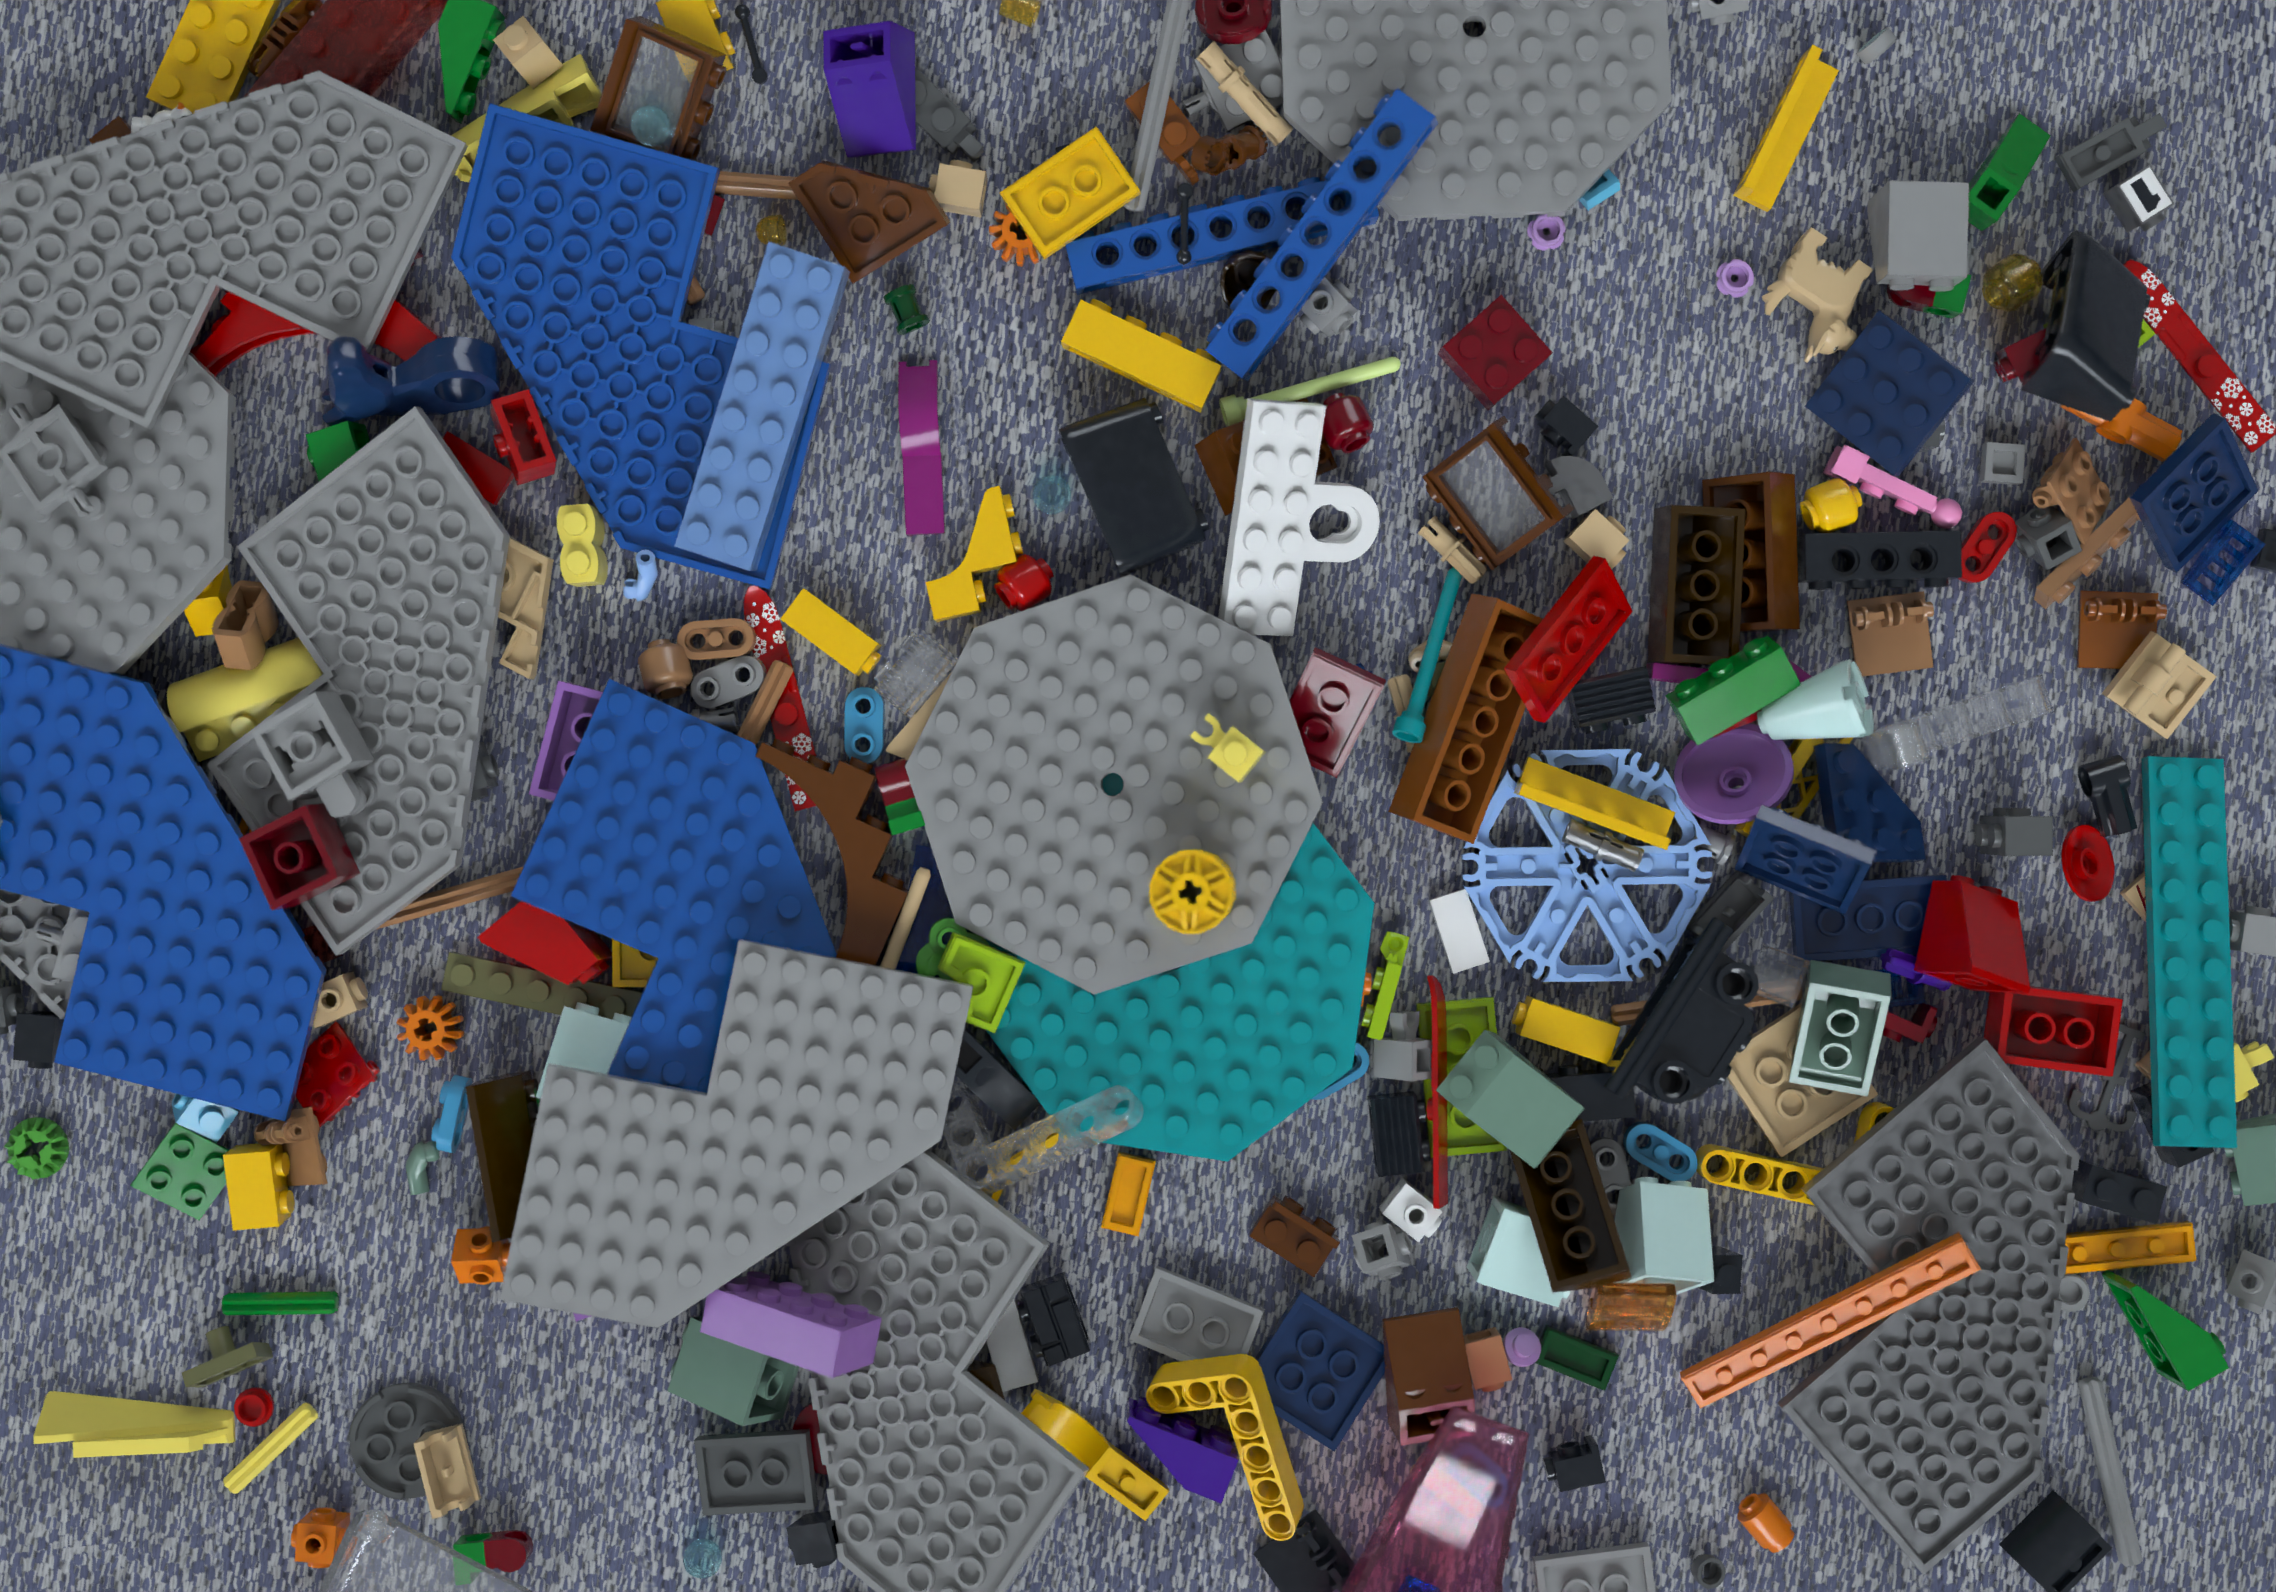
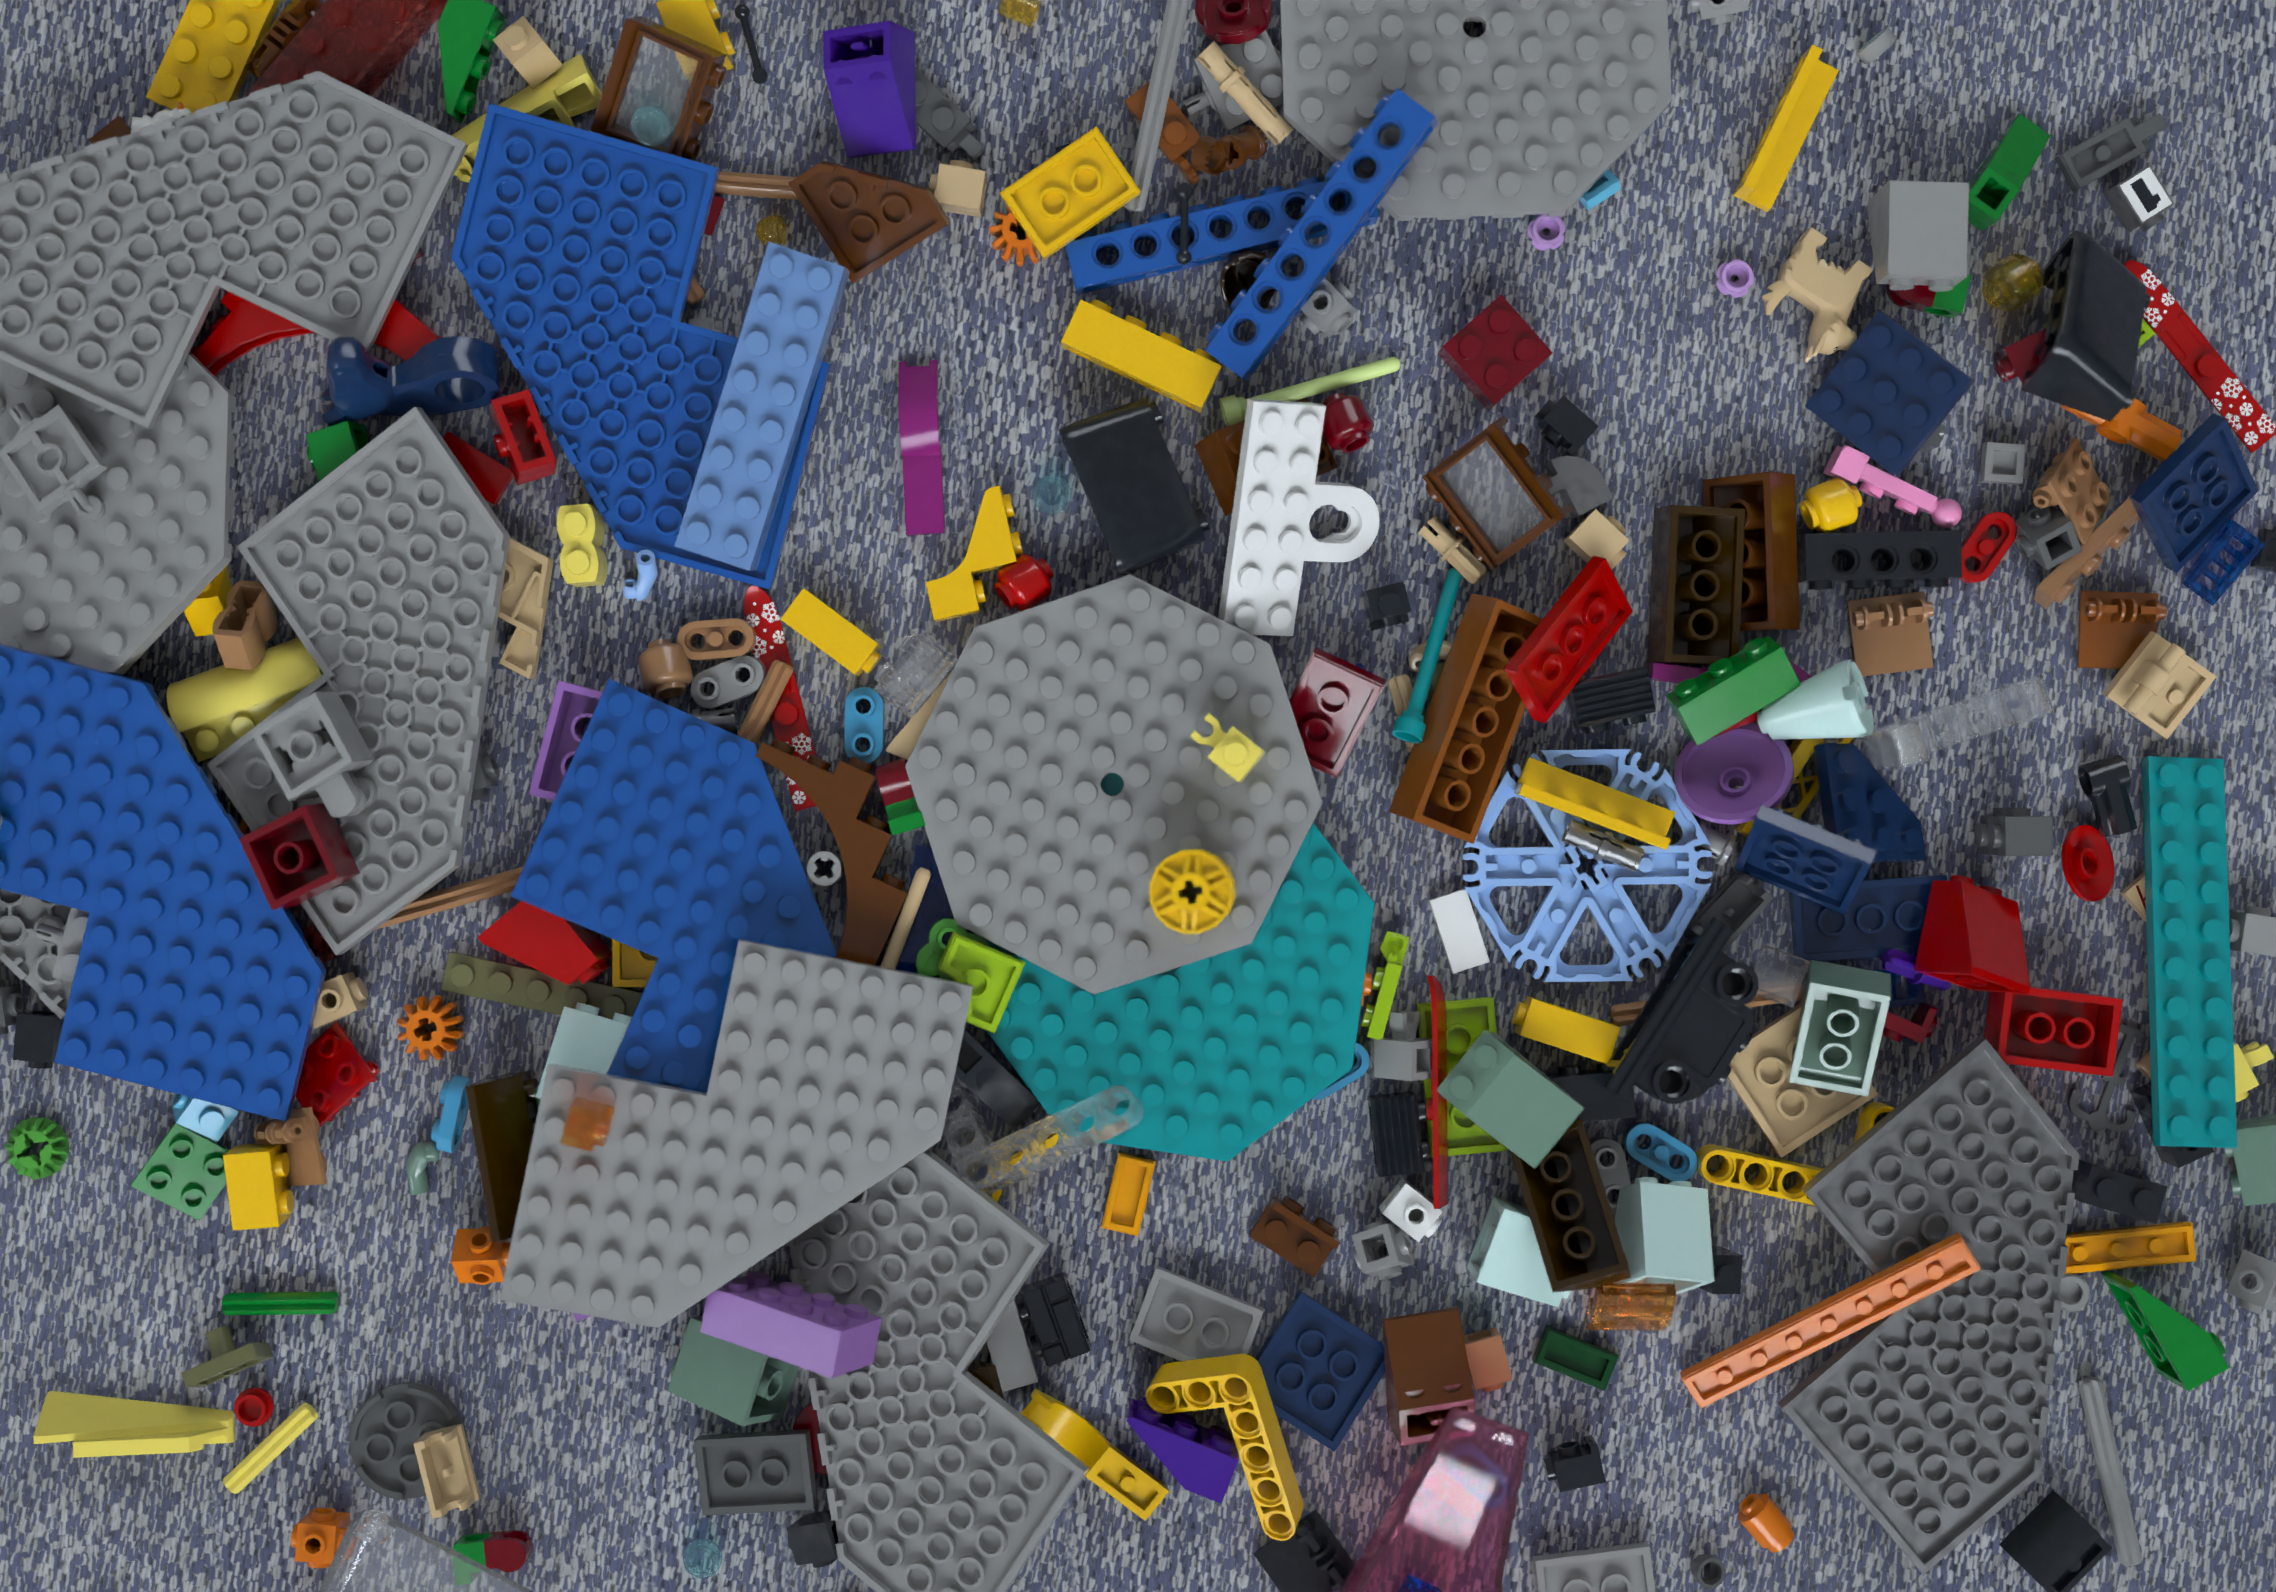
(587, 1124): none -> clear orange brick
(814, 866): none -> light grey bush
(906, 309): dark green bush -> none
(1387, 605): none -> black brick
(1522, 1347): lavender plate -> none

